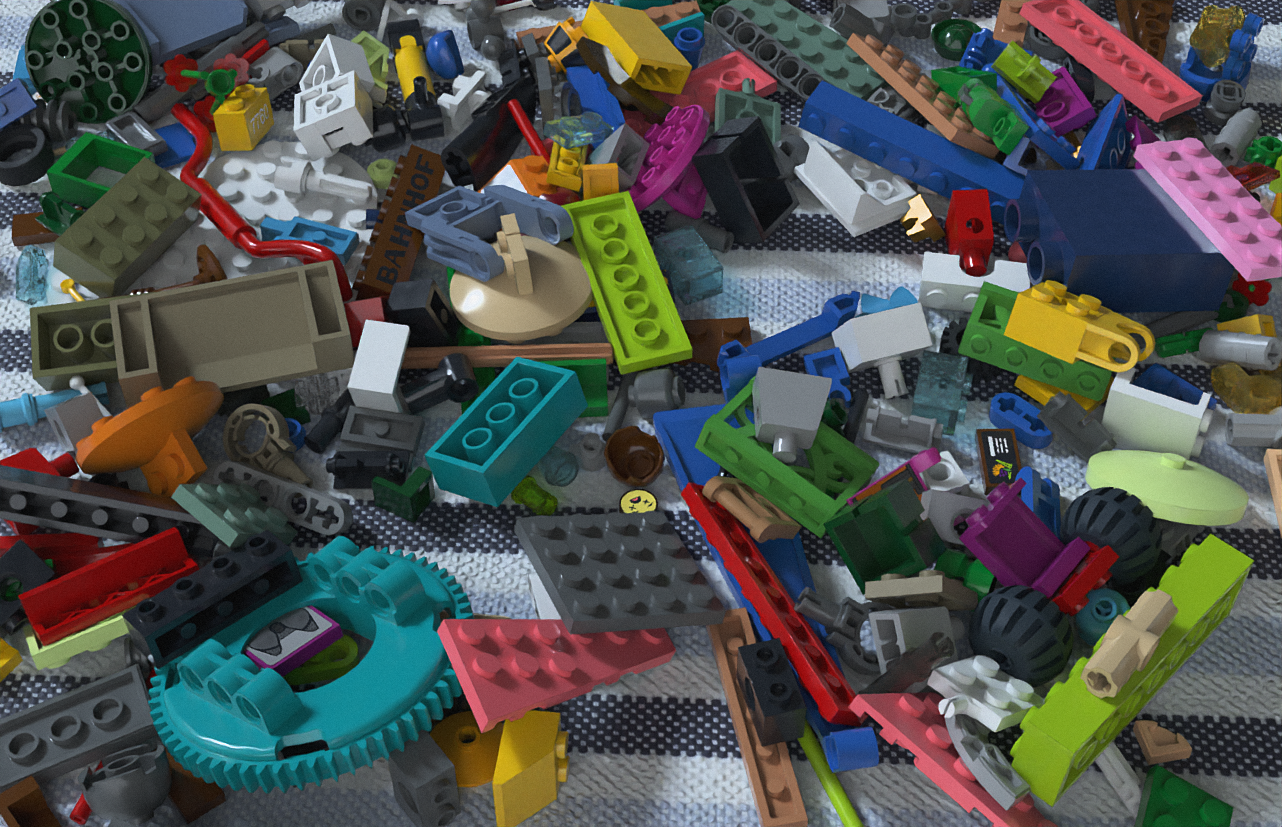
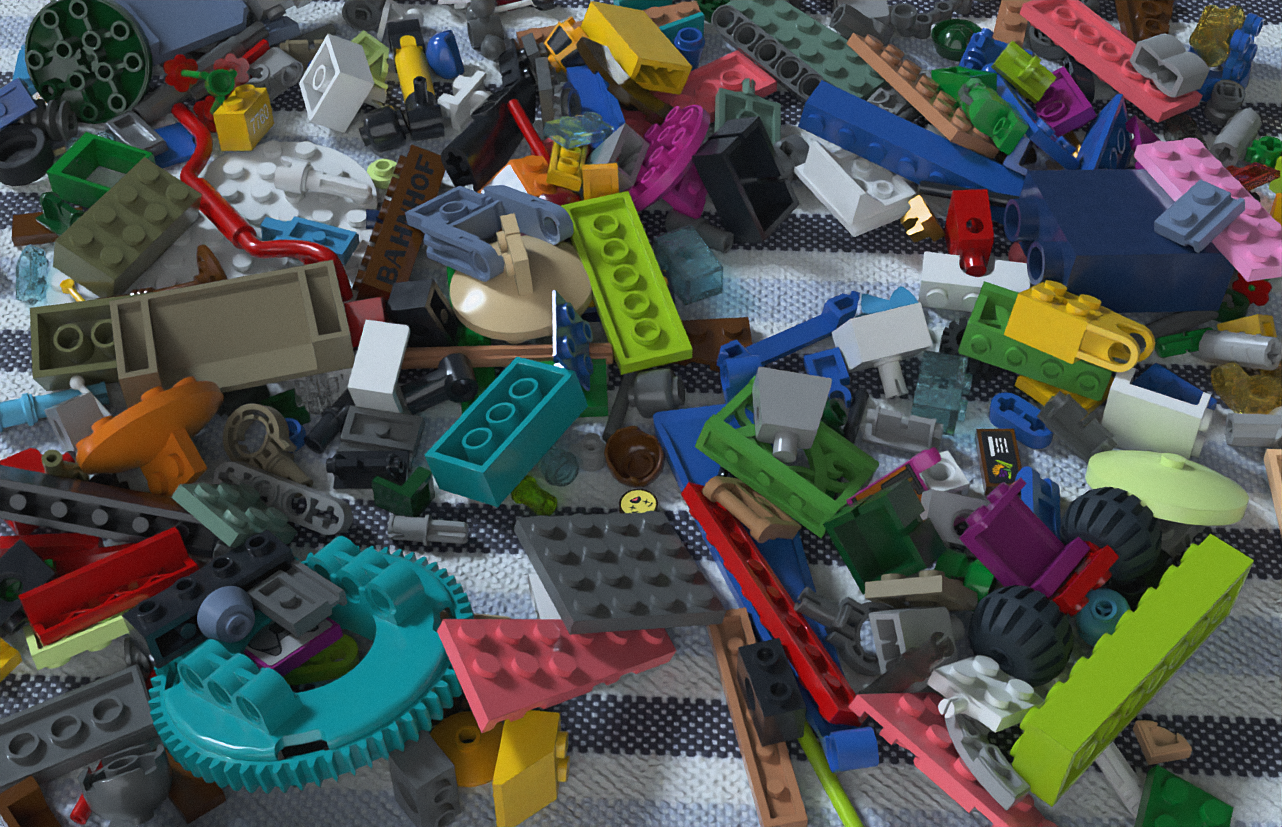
(54, 465): none -> olive arm
(226, 614): none -> sand blue cone
(297, 598): none -> dark grey plate
(333, 116): white piece -> none
(427, 530): none -> light grey axle
(571, 340): none -> blue hinge
(945, 191): none -> black bar
(1129, 644): tan piece -> none
(1169, 65): none -> light grey brick
(1199, 215): none -> sand blue plate

